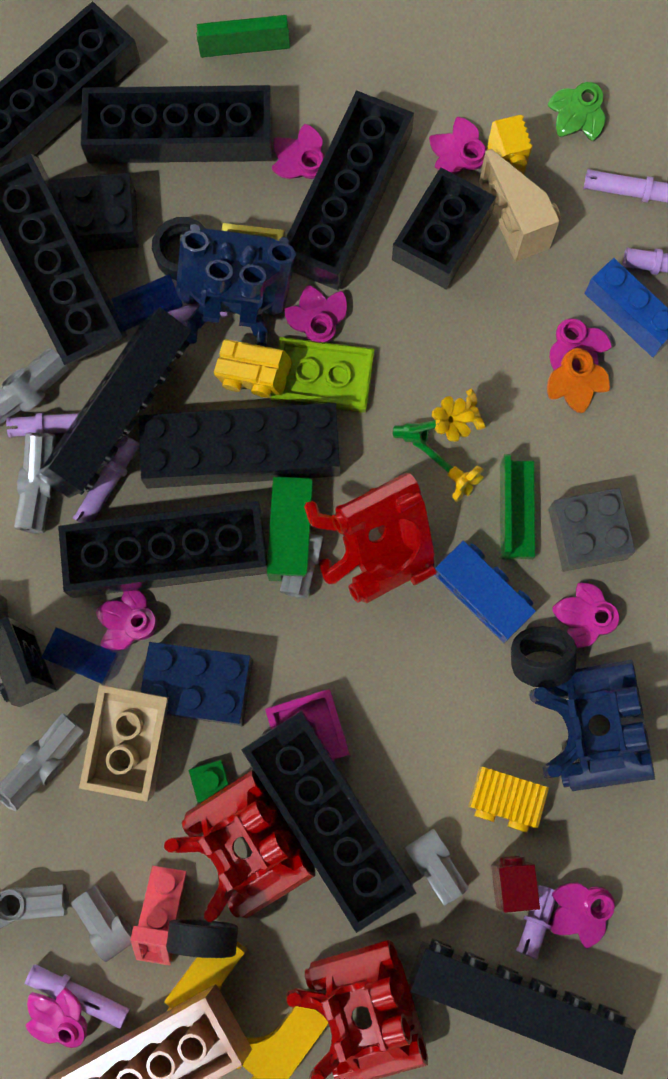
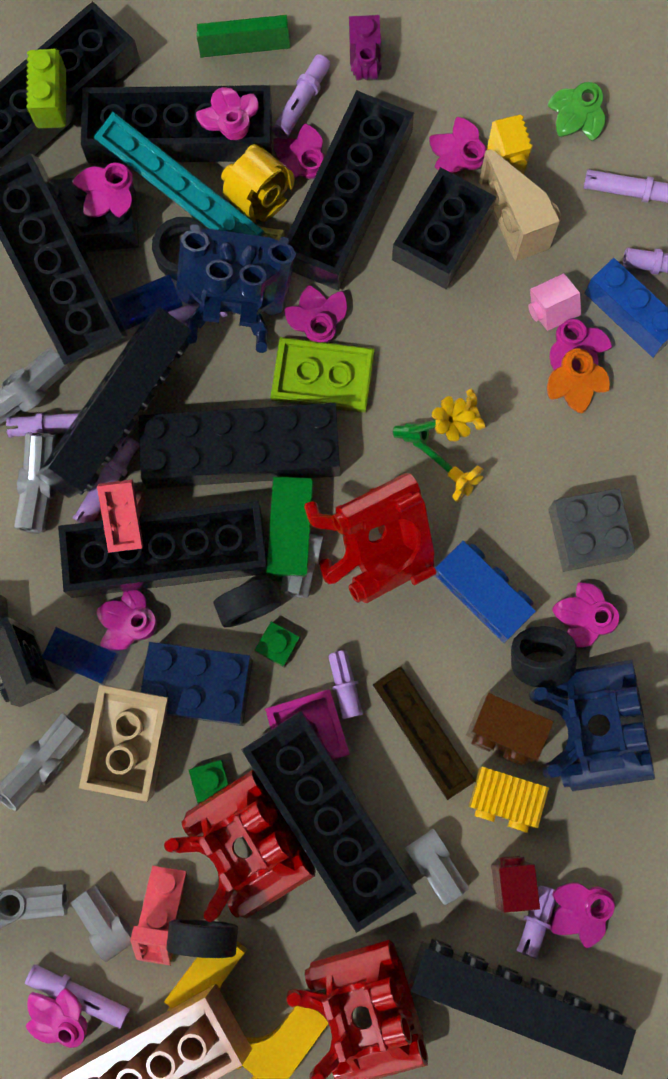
(46, 88): none -> lime brick
(102, 193): none -> dark pink plate
(120, 513): none -> coral bracket
(172, 178): none -> teal tile
(229, 113): none -> dark pink plate
(247, 602): none -> black tyre
(252, 368): yellow brick -> none
(257, 184): none -> yellow brick
(277, 644): none -> green plate
(307, 86): none -> lavender pin
(345, 684): none -> lavender axle
(365, 46): none -> magenta brick
(424, 733): none -> dark brown tile
(509, 729): none -> reddish brown brick
(517, 509): green panel -> none
(555, 302): none -> bright pink brick

